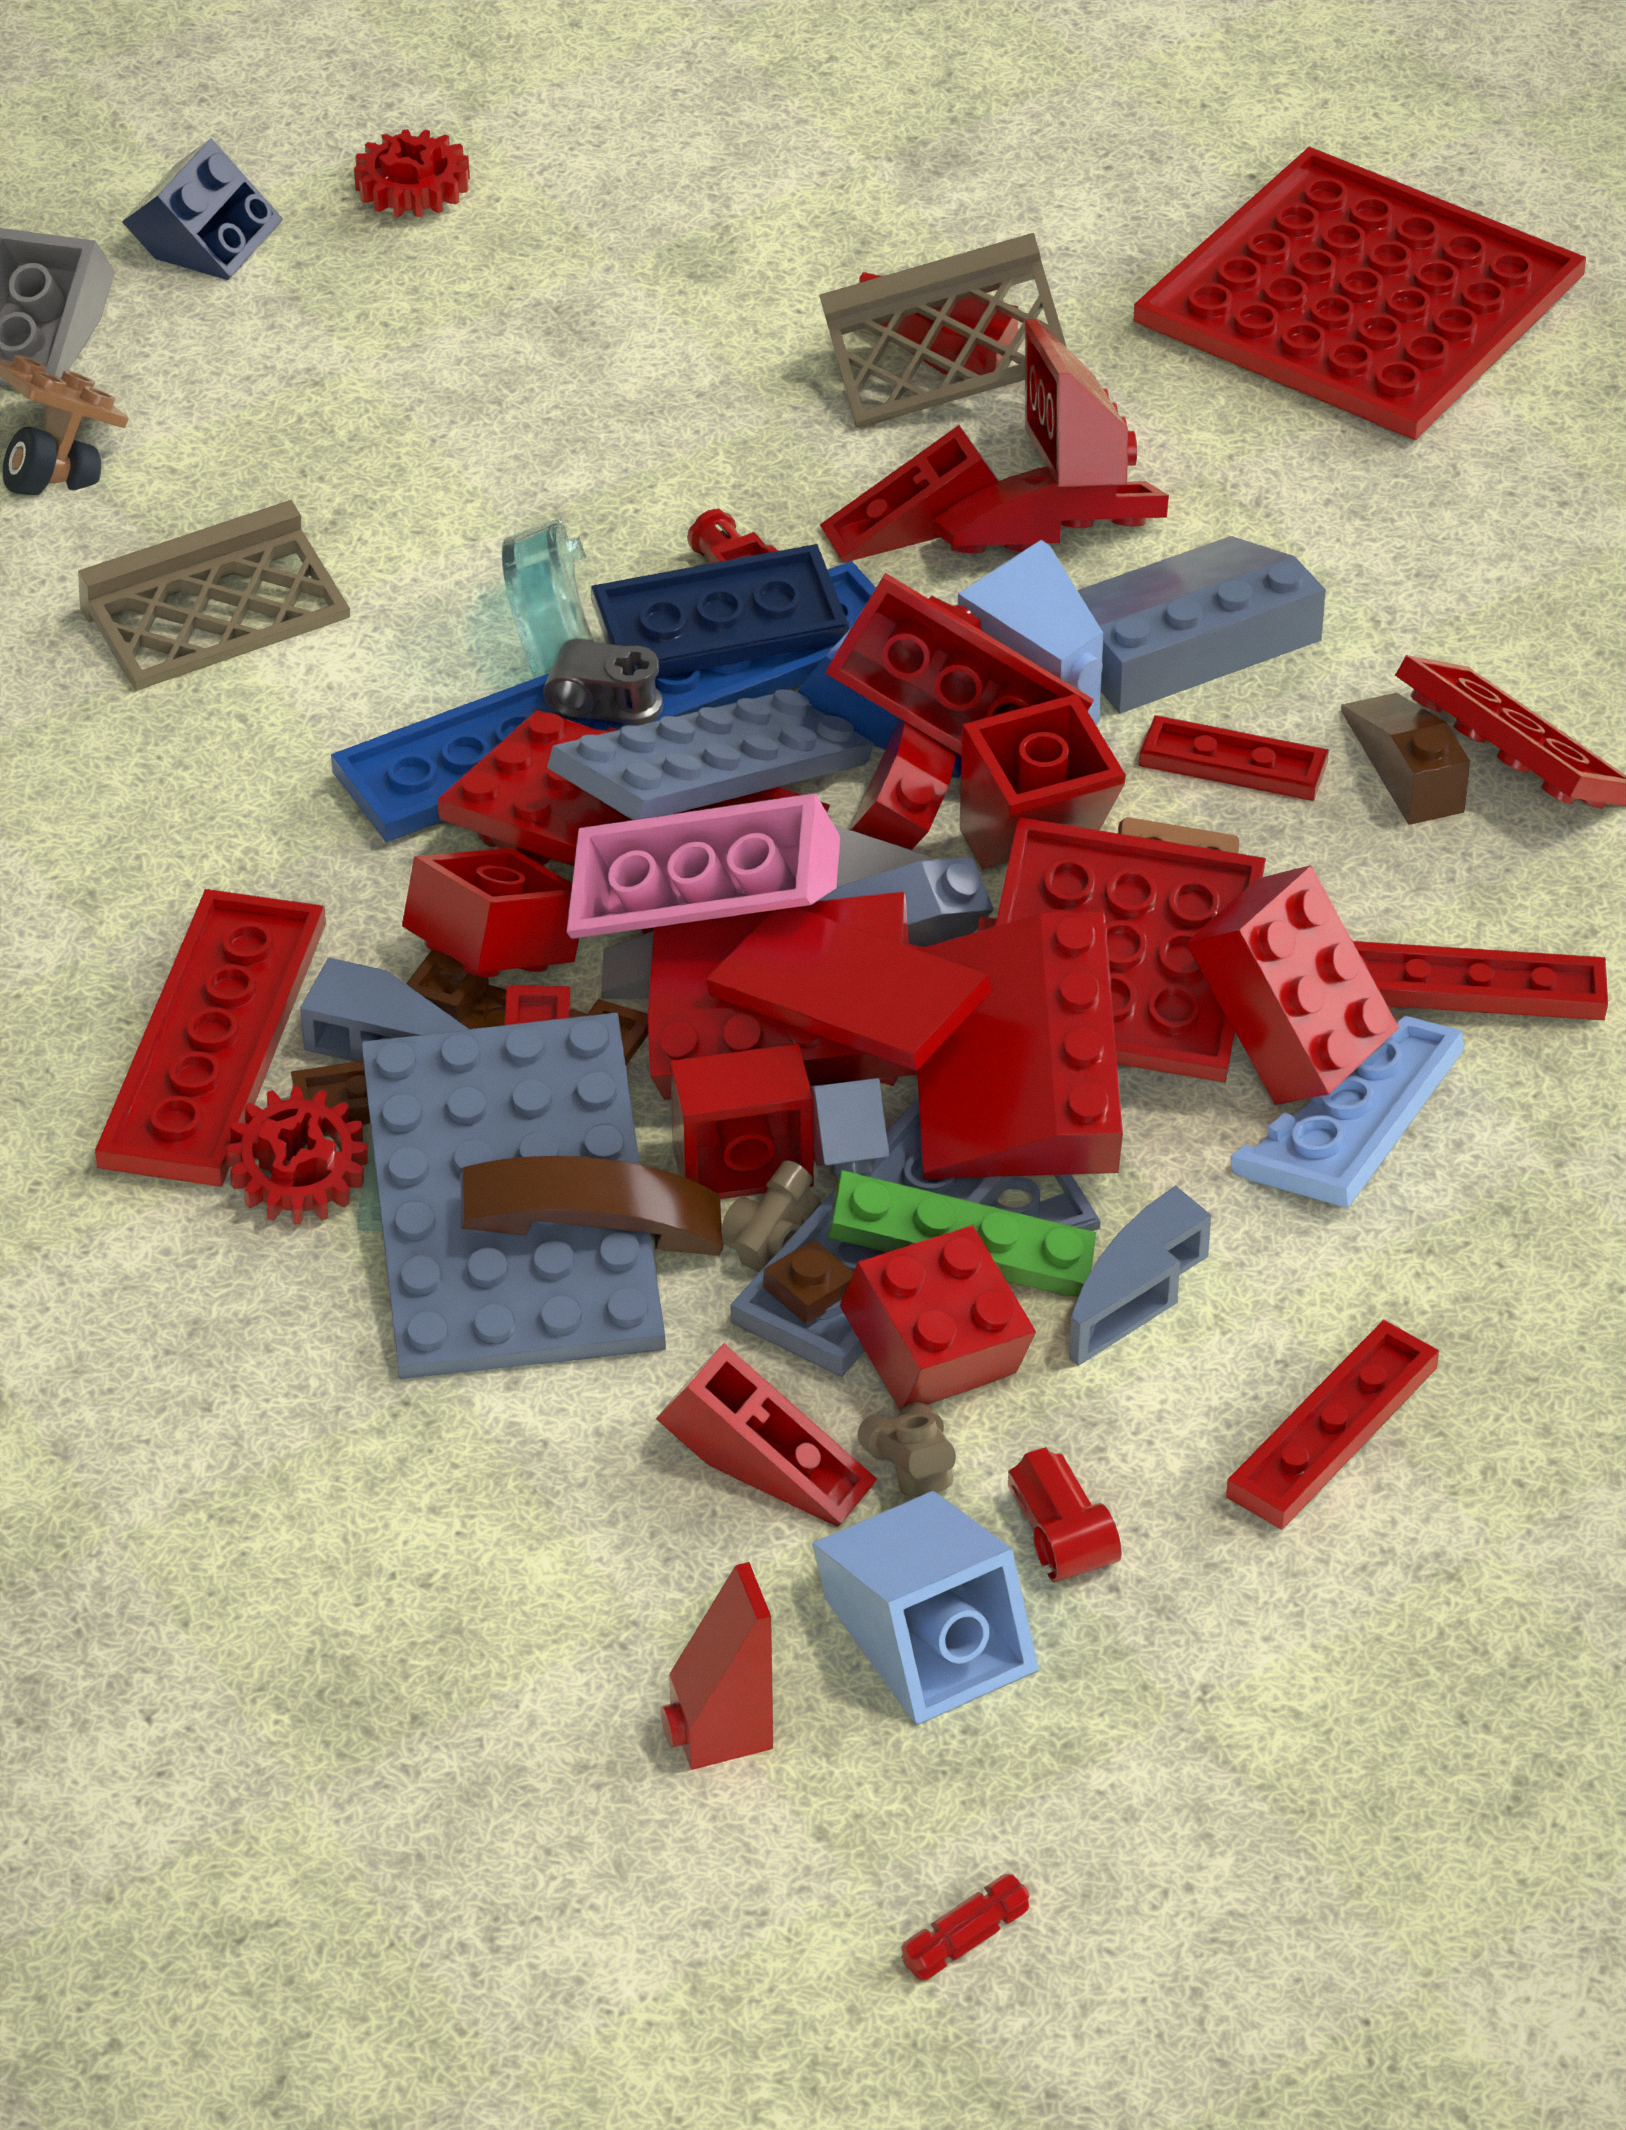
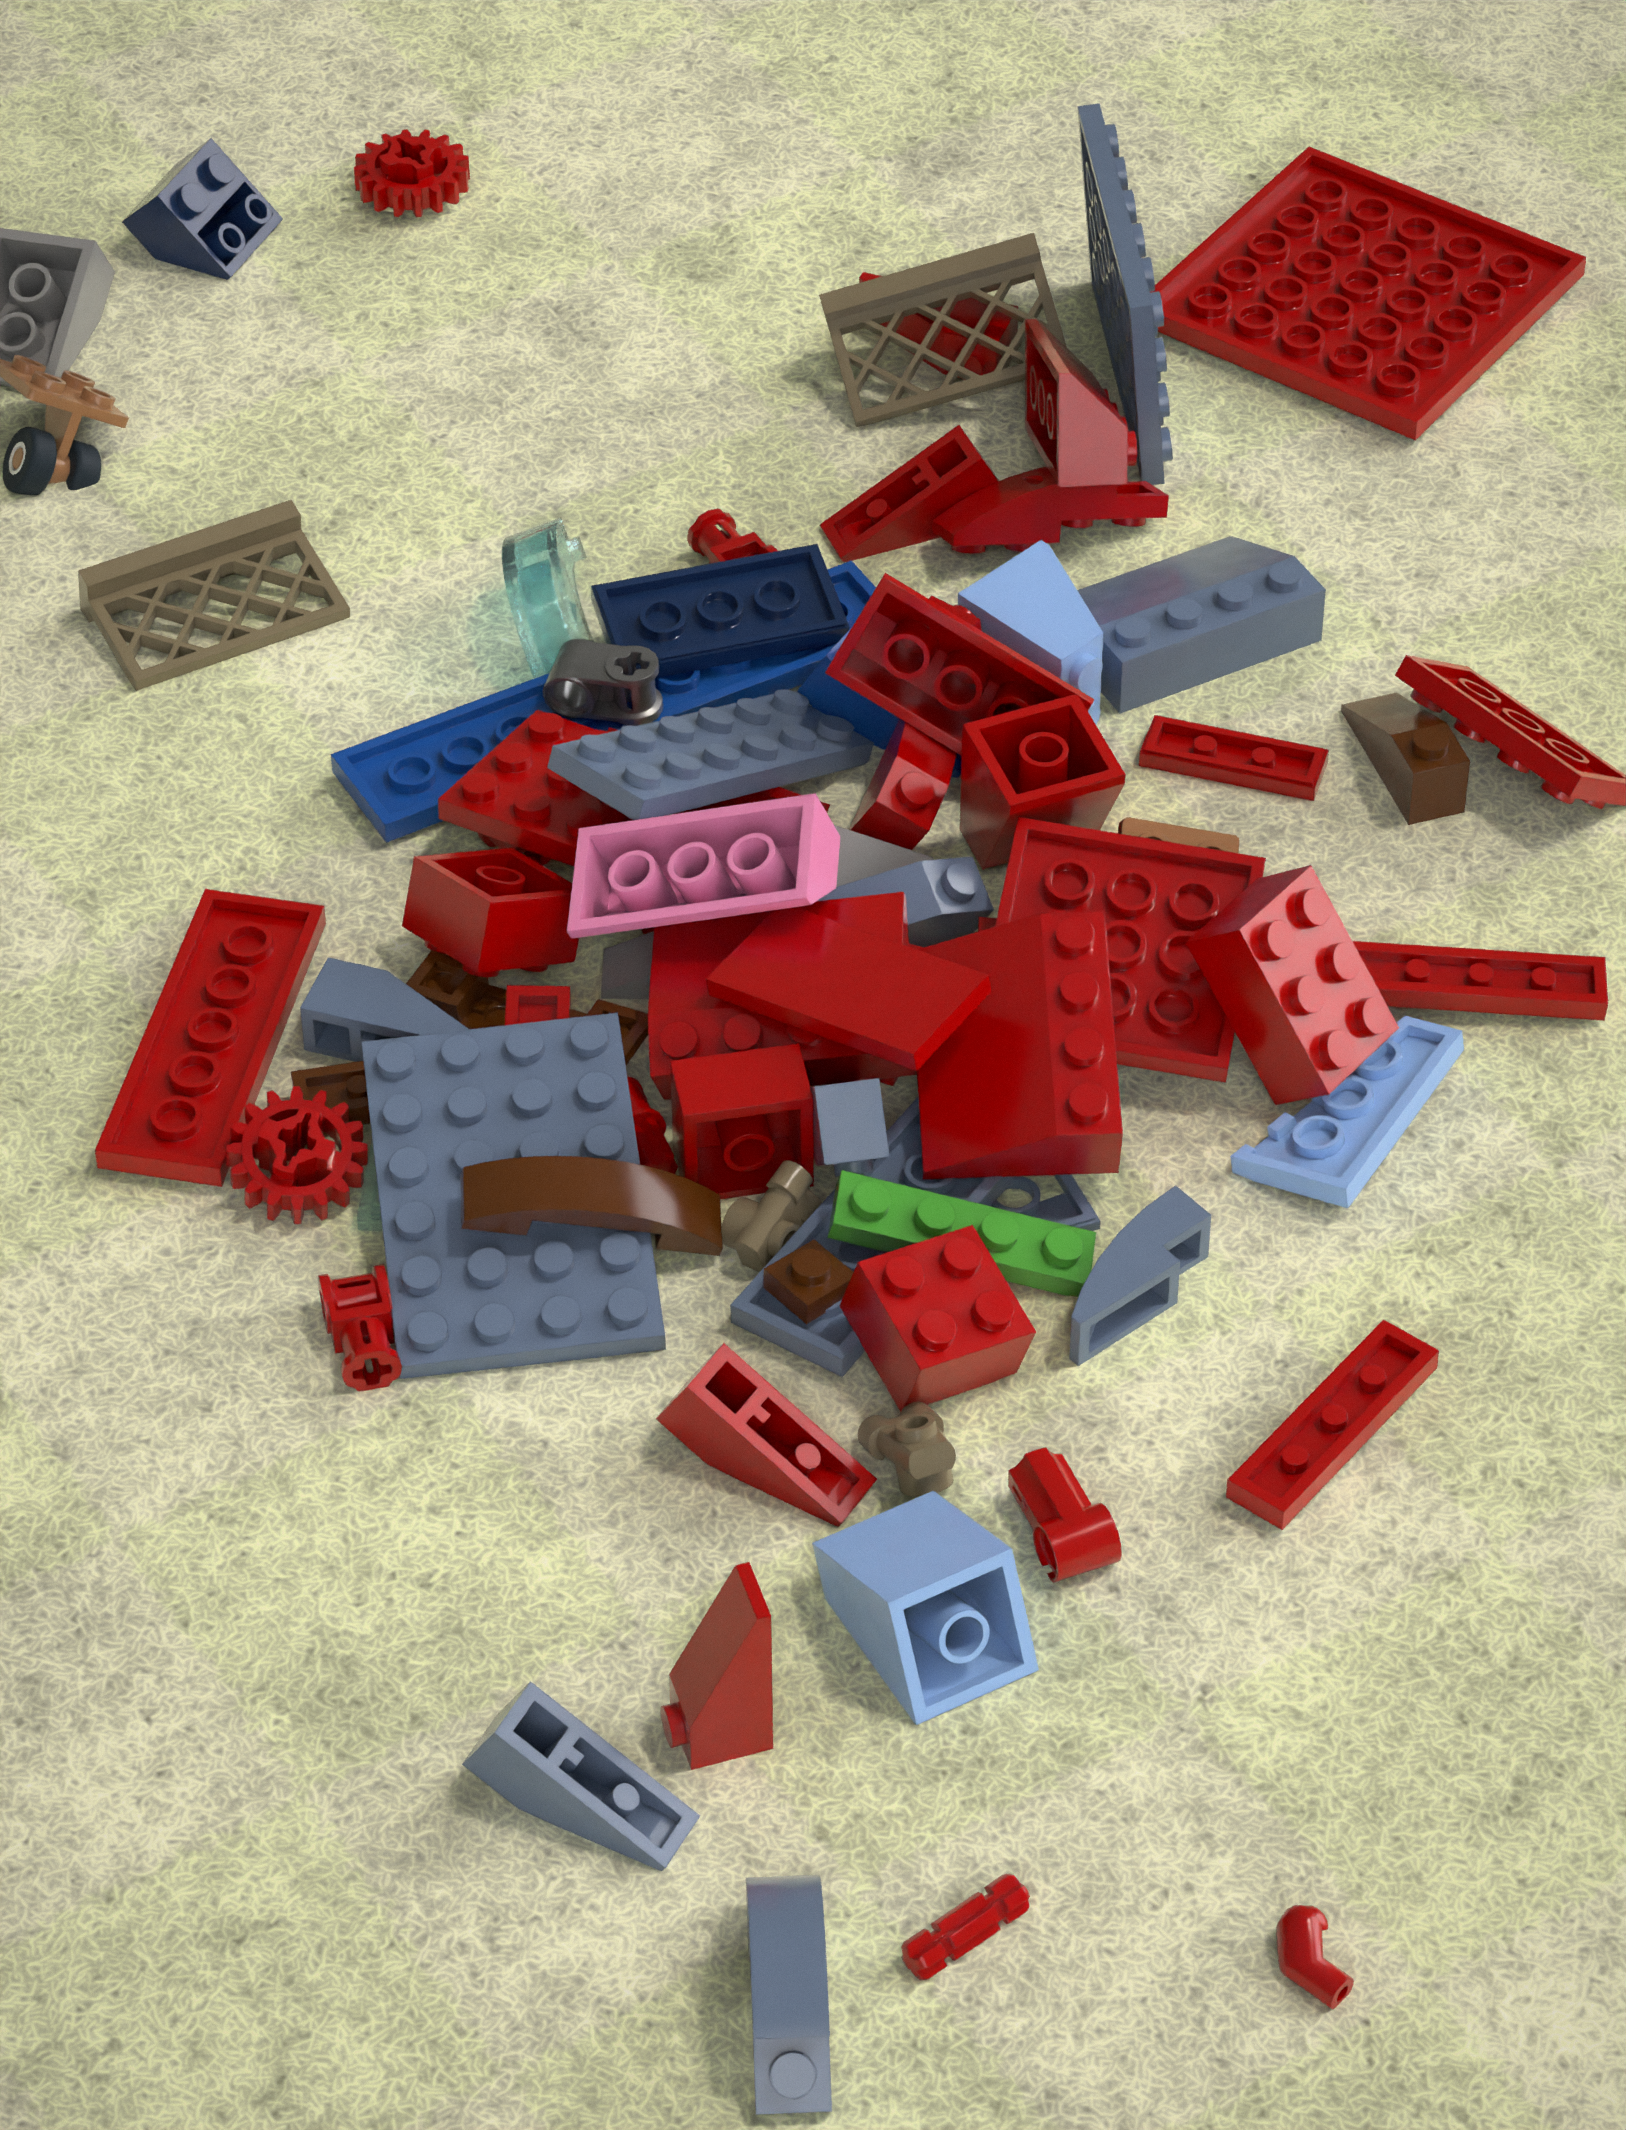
(361, 1326): none -> red connector
(578, 1781): none -> sand blue slope
(650, 1131): none -> red axle
(789, 1994): none -> sand blue arch
(1122, 292): none -> sand blue plate
(1302, 1955): none -> red arm

